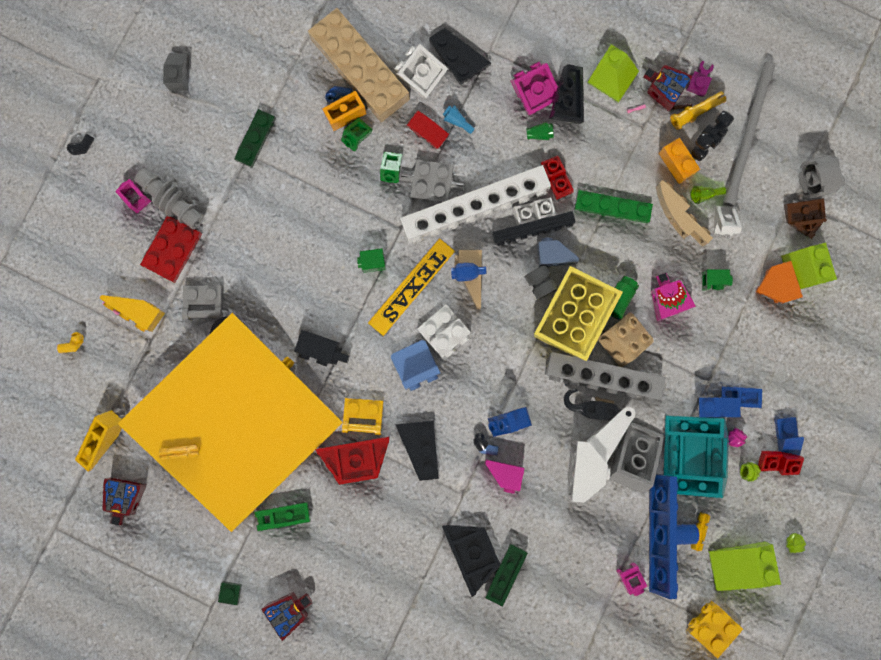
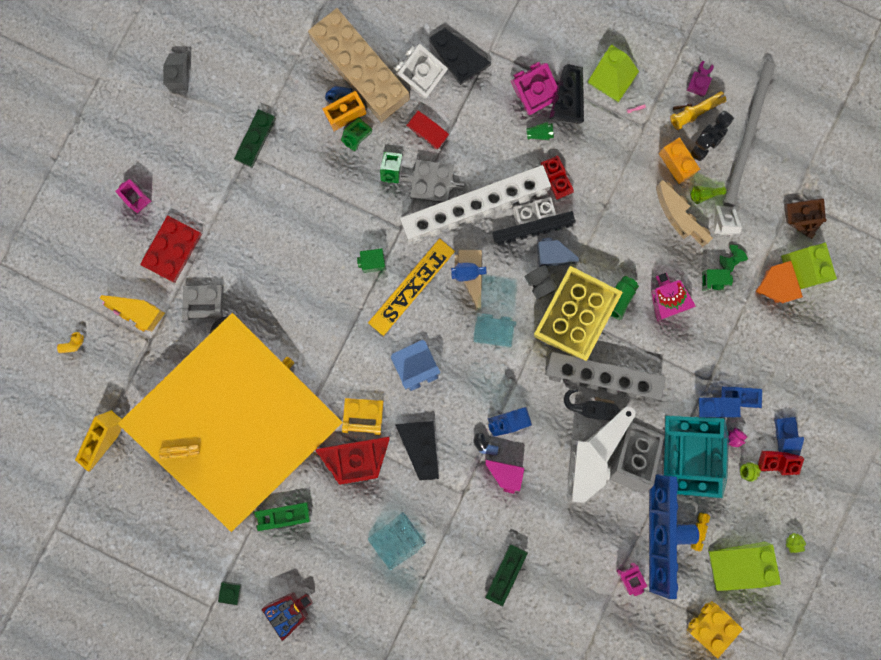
(80, 147): black arm -> none
(121, 498): torso -> none
(168, 198): light grey piece -> none
(319, 348): black hinge -> none
(397, 541): none -> clear light blue bracket
(444, 332): white plate -> none
(454, 117): dark azure cone -> none
(473, 554): black wing -> none
(494, 331): none -> clear light blue bracket
(613, 206): green plate -> none
(626, 340): tan bracket -> none
(667, 85): torso -> none
(738, 256): none -> green piece
(821, 176): light grey brick -> none

